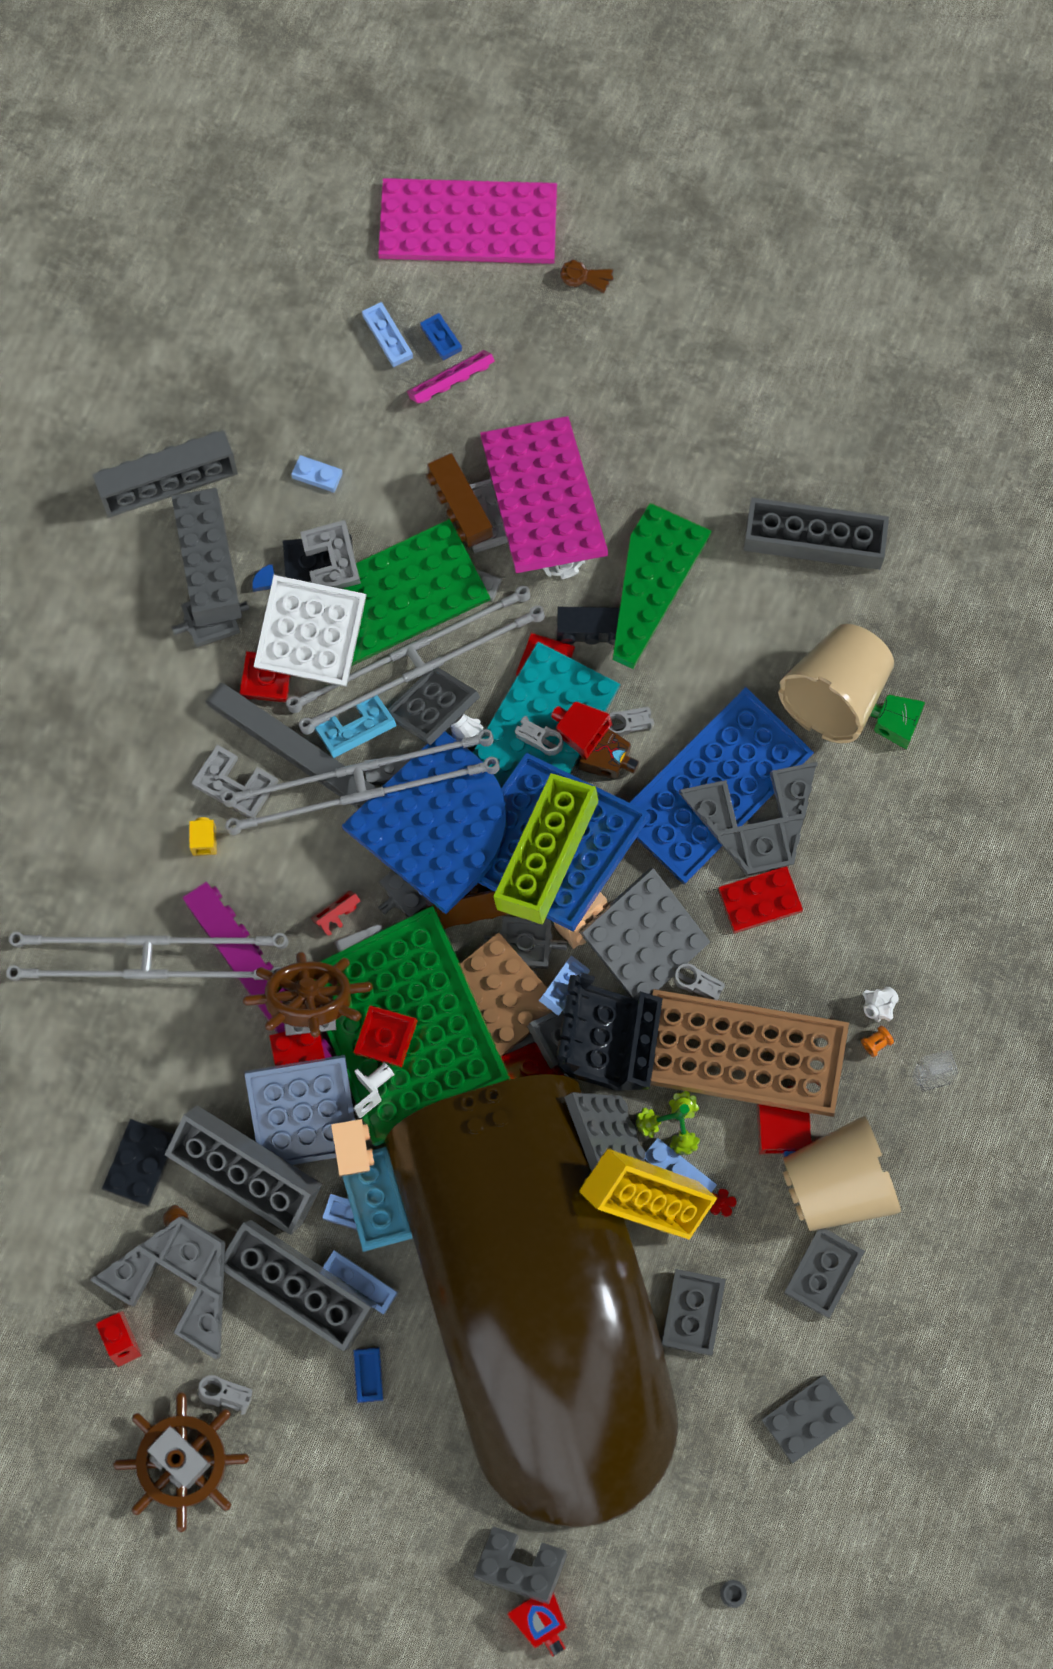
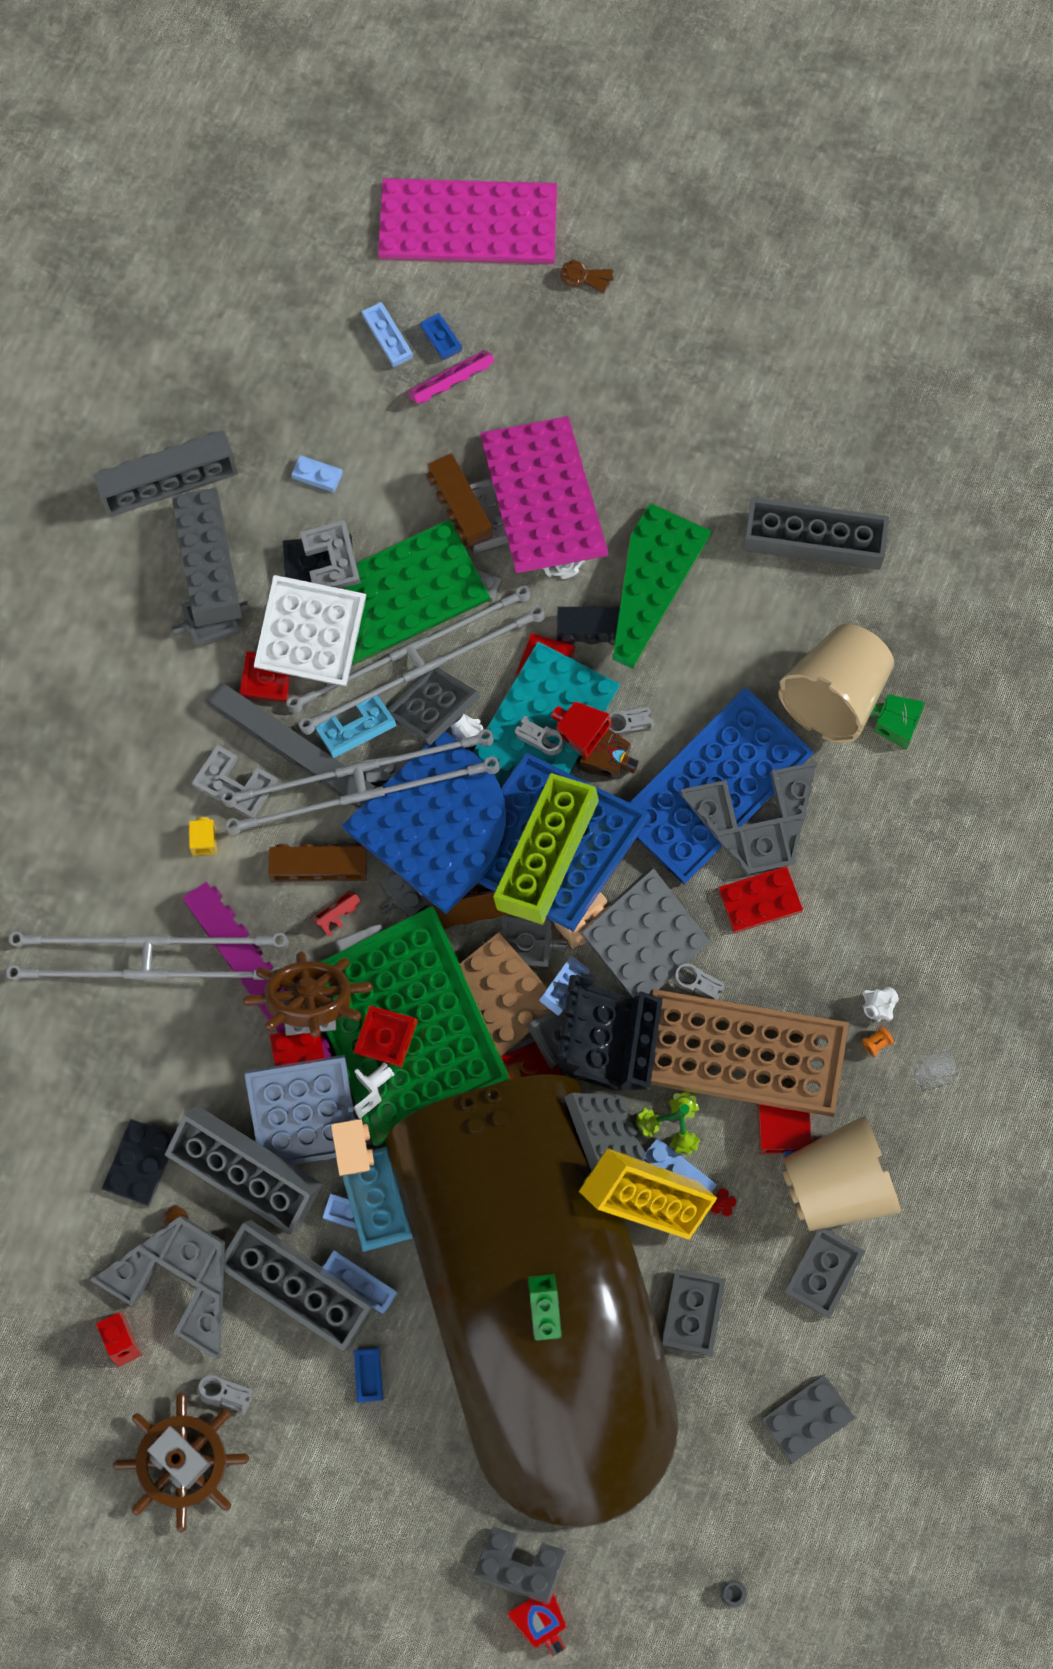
(263, 579): blue tile -> none
(317, 863): none -> reddish brown brick
(544, 1307): none -> green bracket

